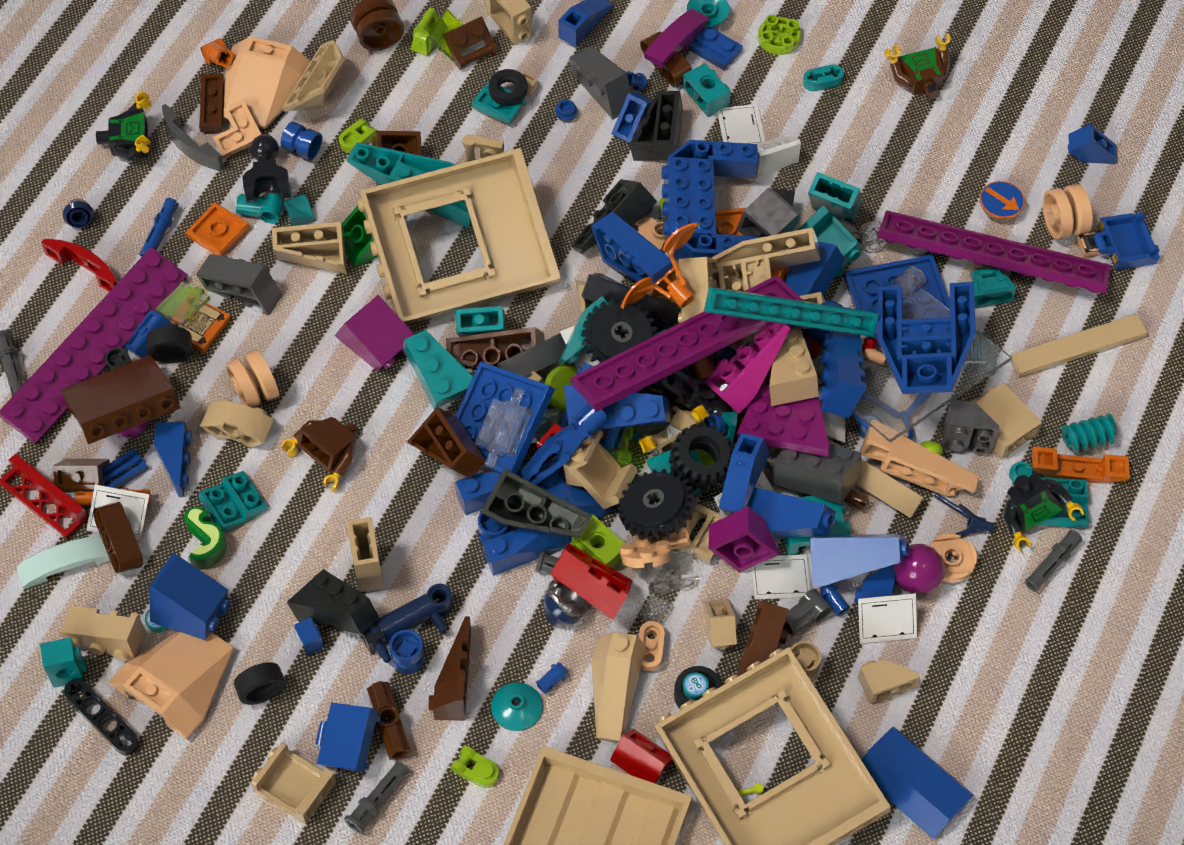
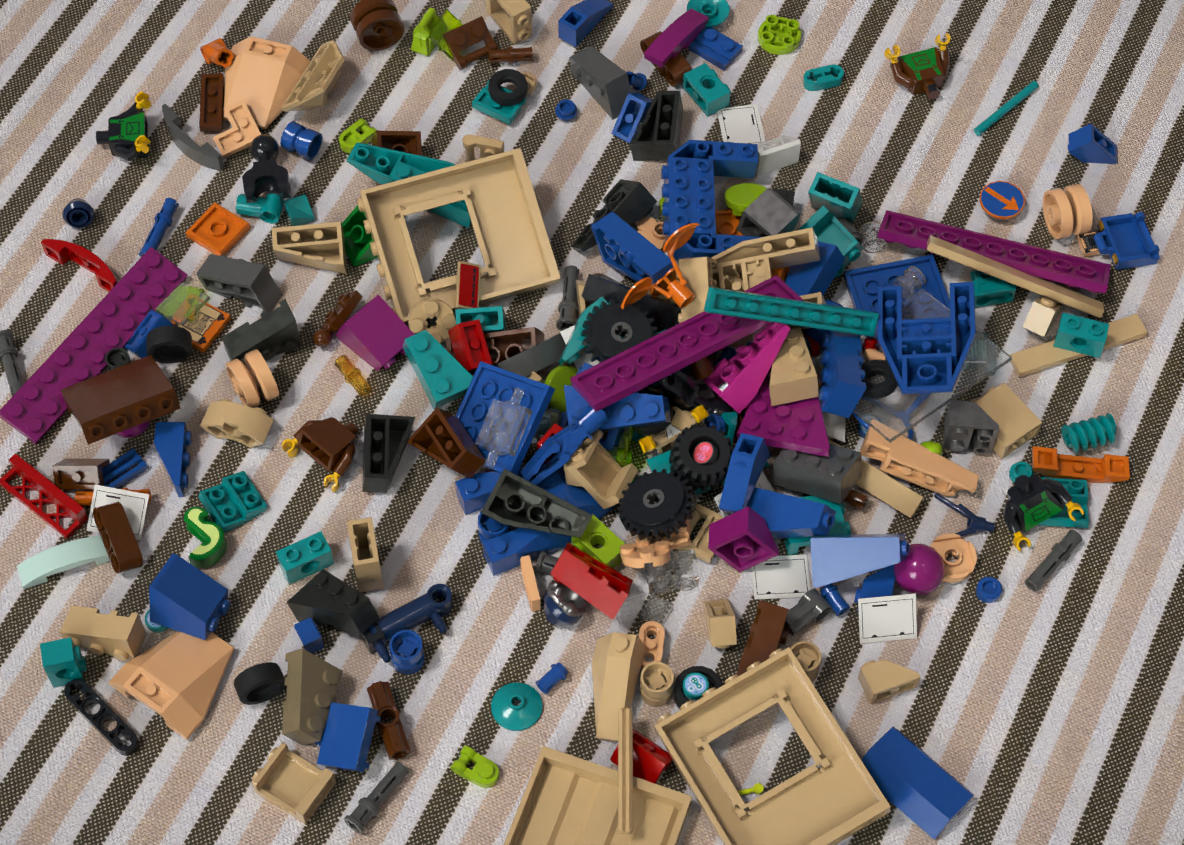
(269, 335): none -> pearl dark grey wedge
(305, 557): none -> teal brick
(310, 691): none -> dark tan wedge
(336, 317): none -> reddish brown plate
(352, 375): none -> clear yellow axle
(383, 447): none -> pearl dark grey wedge
(431, 308): none -> tan plate
(452, 683): reddish brown wedge -> none
(467, 285): none -> red slope
(469, 344): none -> red panel
(510, 55): none -> reddish brown pin
(530, 583): none -> light nougat tile
(568, 307): none -> dark grey pin
(625, 771): none -> tan axle
(656, 684): none -> tan wheel
(705, 453): none -> tile
(741, 196): none -> lime tile
(881, 389): none -> black tyre
(988, 589): none -> blue tile
(1003, 110): none -> teal bar
(1015, 276): none -> tan tile
(1042, 315): none -> tan slope
(1081, 335): none -> teal brick

